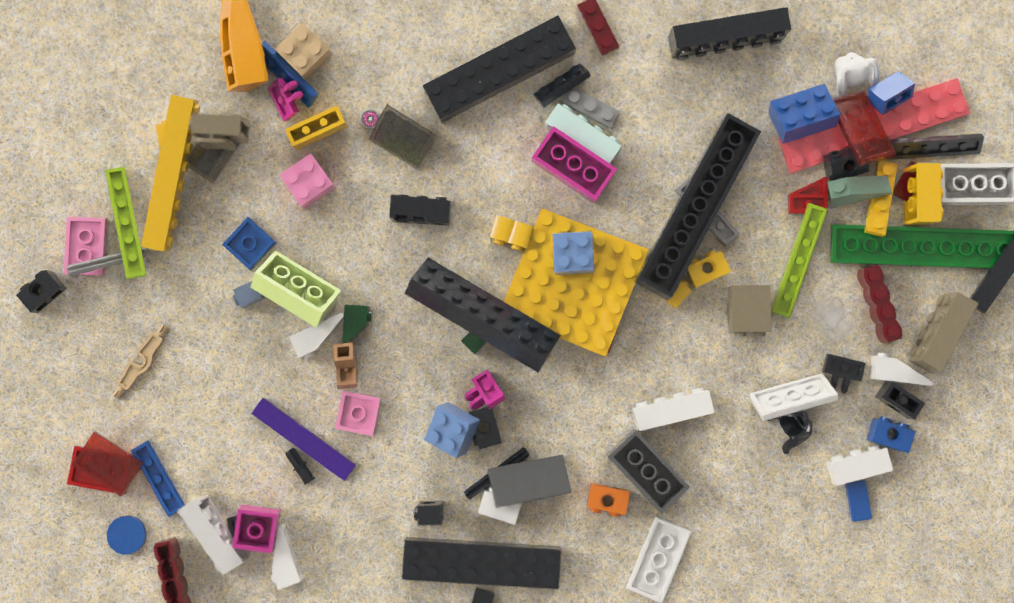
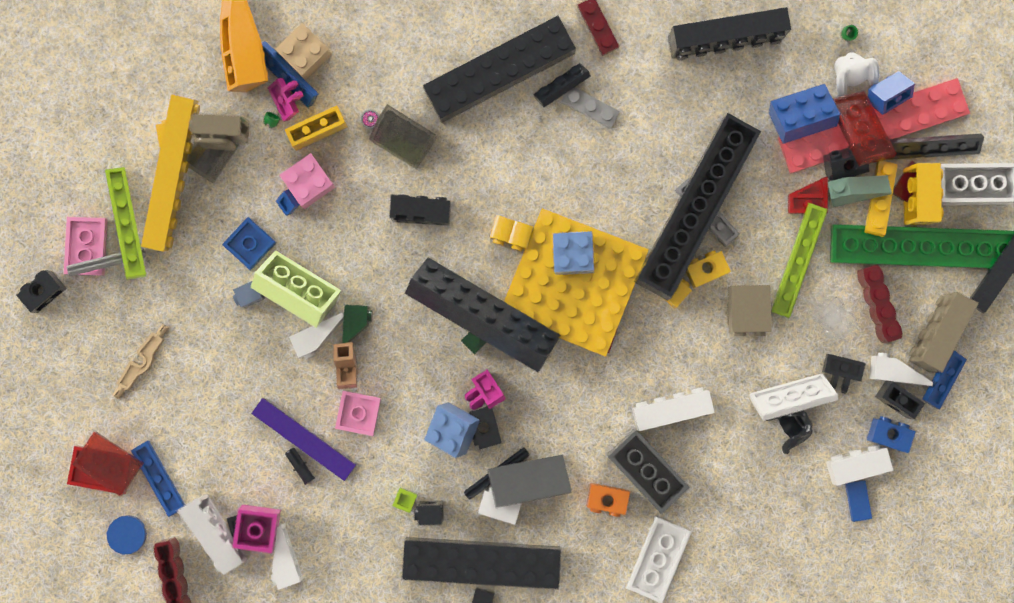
(271, 119): none -> green hinge
(287, 202): none -> blue plate
(404, 500): none -> lime plate
(573, 164): dark pink brick -> none
(583, 133): light aqua brick -> none
(853, 33): none -> green hinge
(944, 381): none -> blue plate

